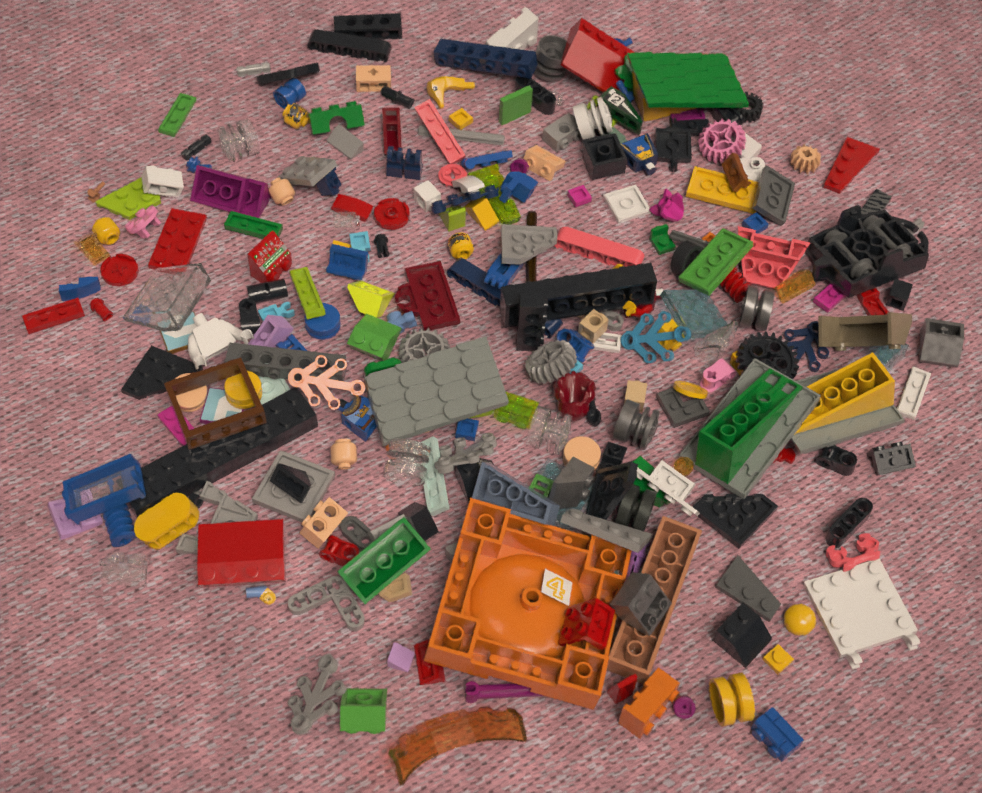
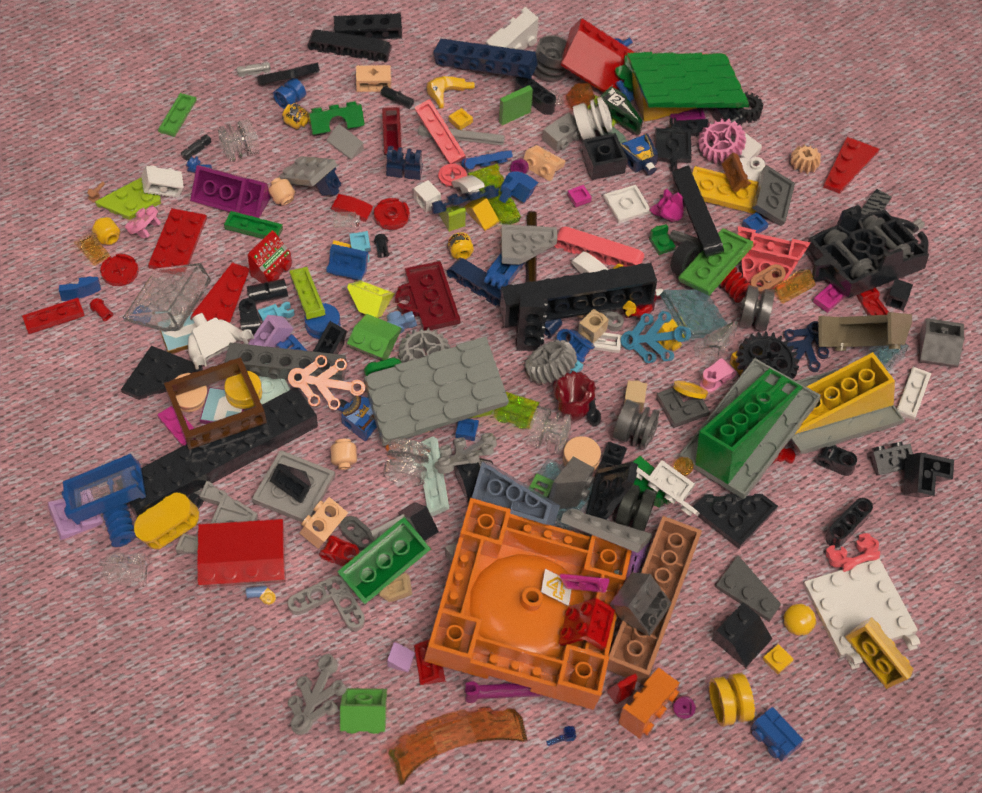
(224, 295): none -> red wing
(331, 339): none -> black slope
(569, 735): none -> clear blue hand
(580, 94): none -> clear orange brick
(585, 583): none -> dark pink slope
(587, 263): none -> white slope
(698, 211): none -> black beam
(766, 279): none -> nougat plate
(880, 653): none -> yellow slope
(923, 471): none -> black brick

